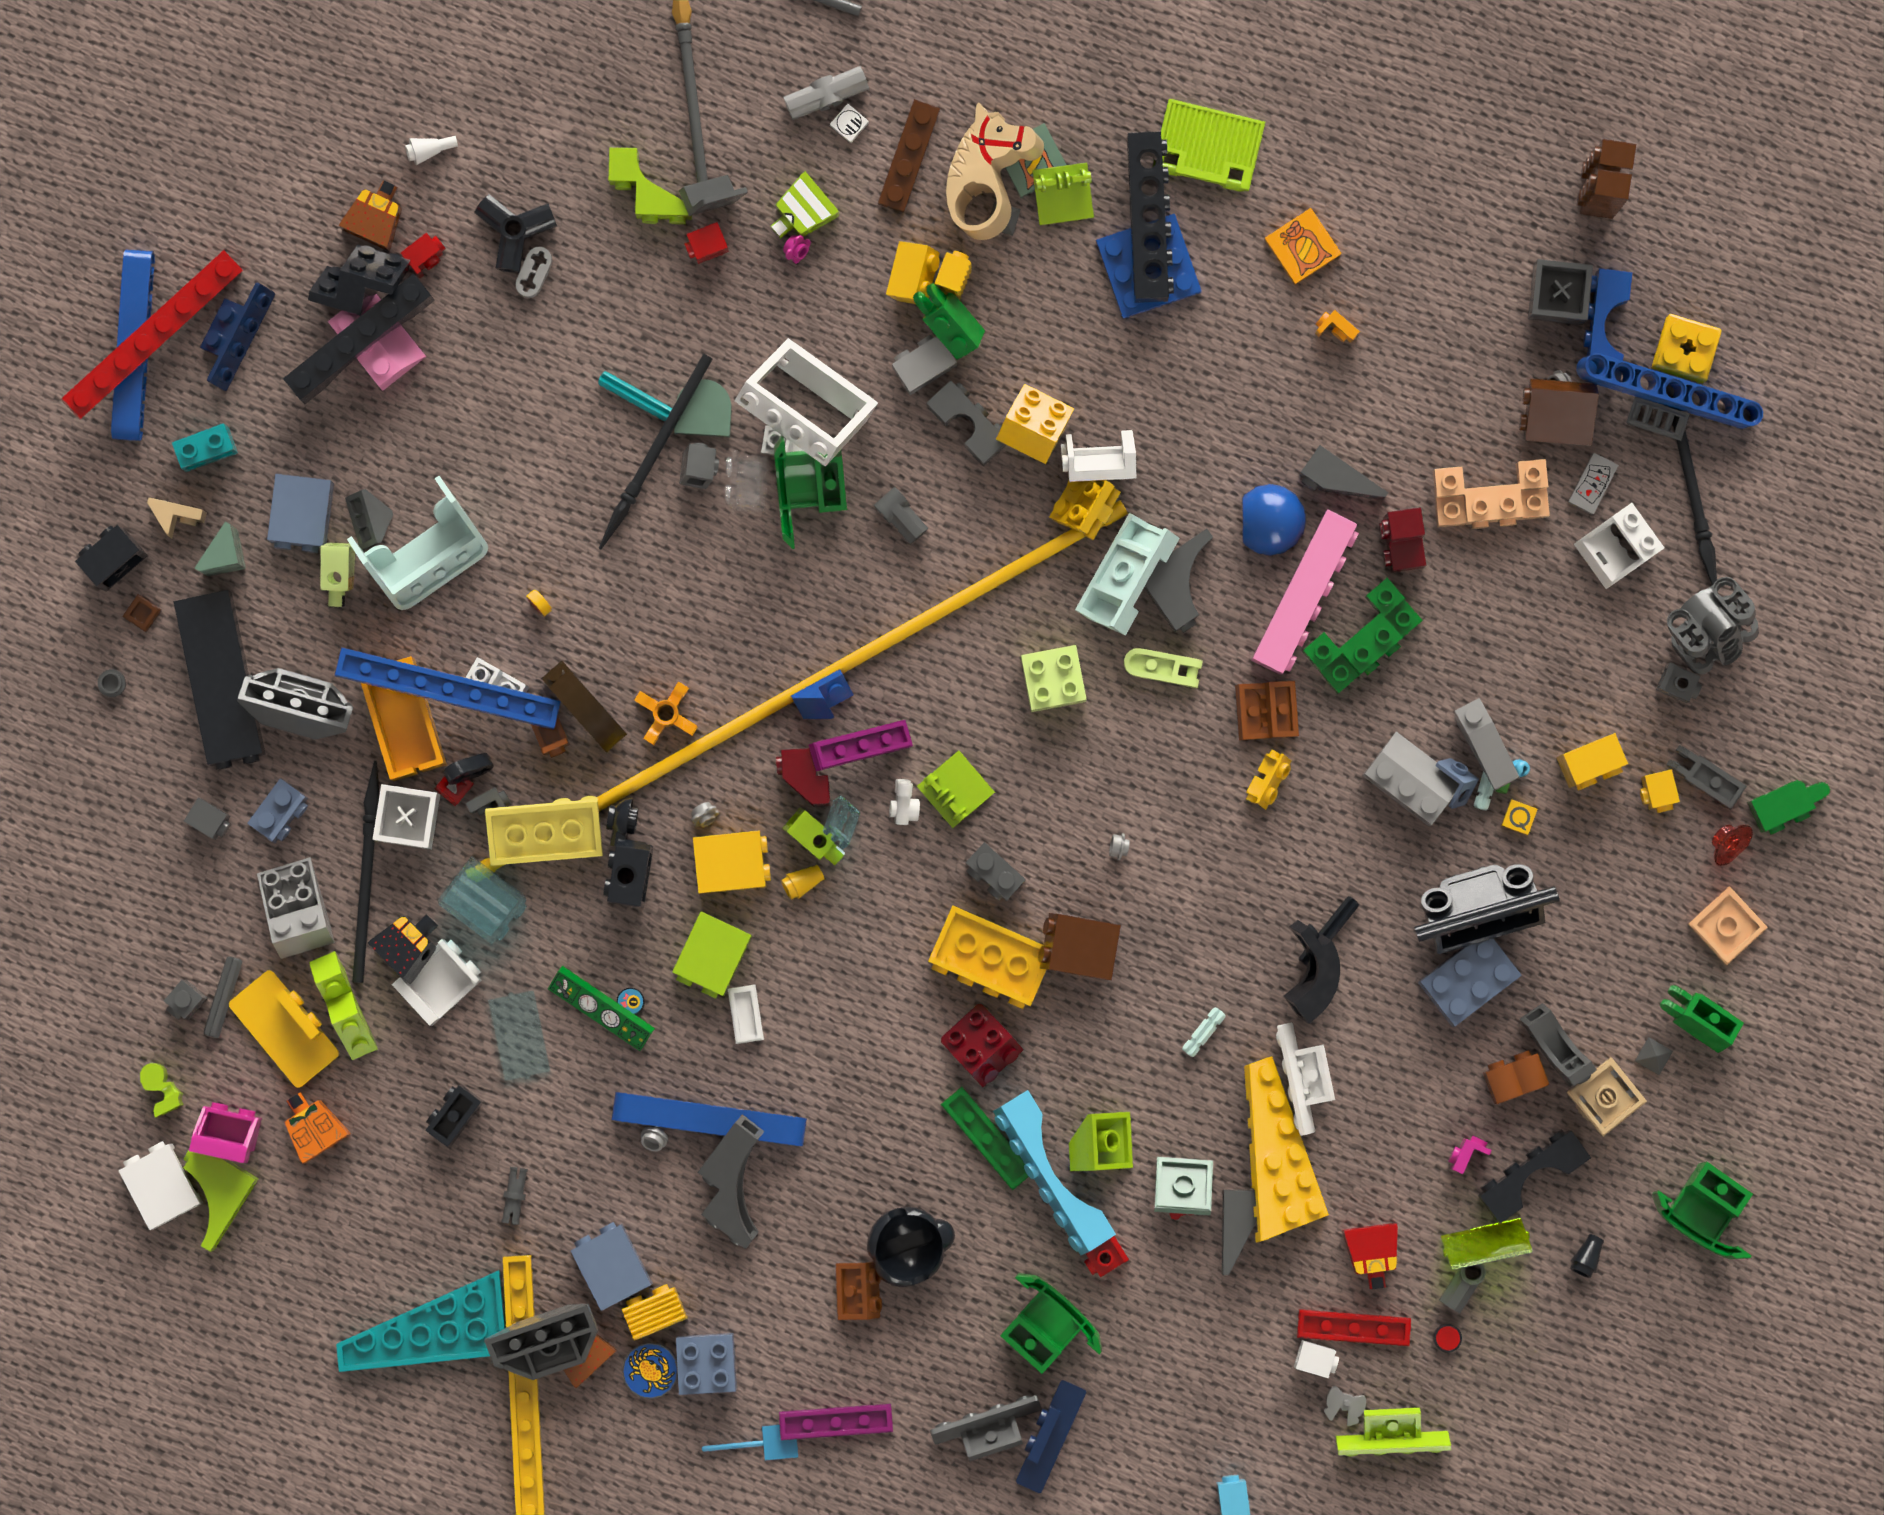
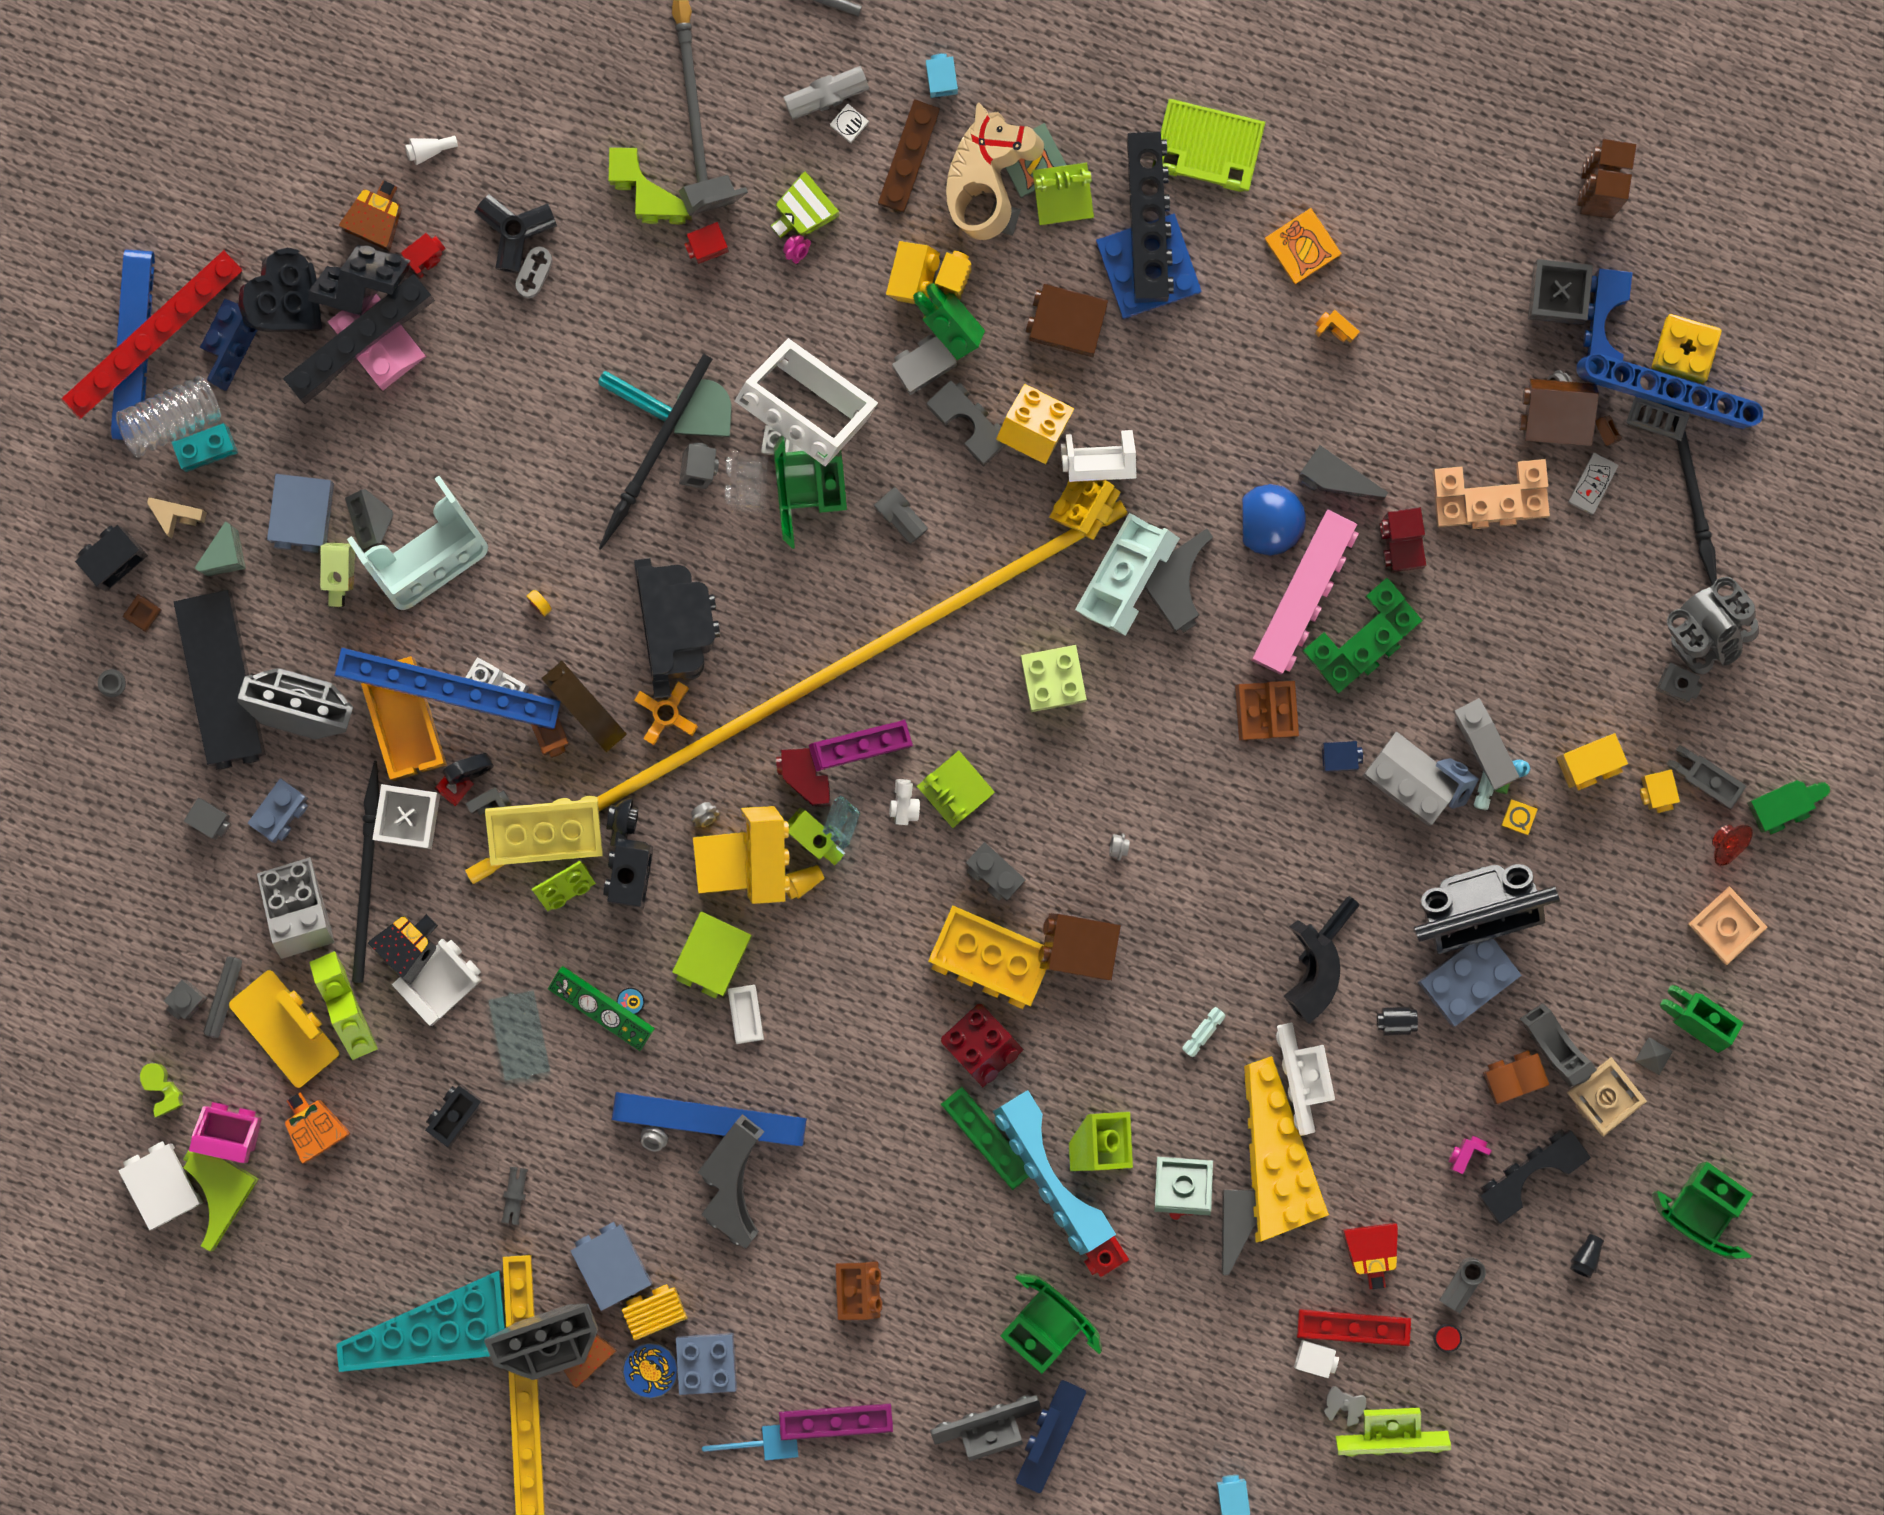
(168, 416): none -> clear piece
(280, 295): none -> black plate
(483, 900): clear light blue brick -> none
(563, 886): none -> lime hinge
(675, 623): none -> black brick
(766, 855): none -> yellow wedge
(819, 697): blue slope -> none
(908, 1245): black piece -> none
(941, 76): none -> medium azure brick
(1067, 320): none -> reddish brown brick
(1162, 667): yellowish green plate -> none
(1276, 768): yellow hinge -> none
(1341, 756): none -> dark blue brick
(1397, 1021): none -> black brick
(1486, 1244): clear neon green piece -> none
(1608, 430): none -> reddish brown tile
(1611, 552): white piece -> none

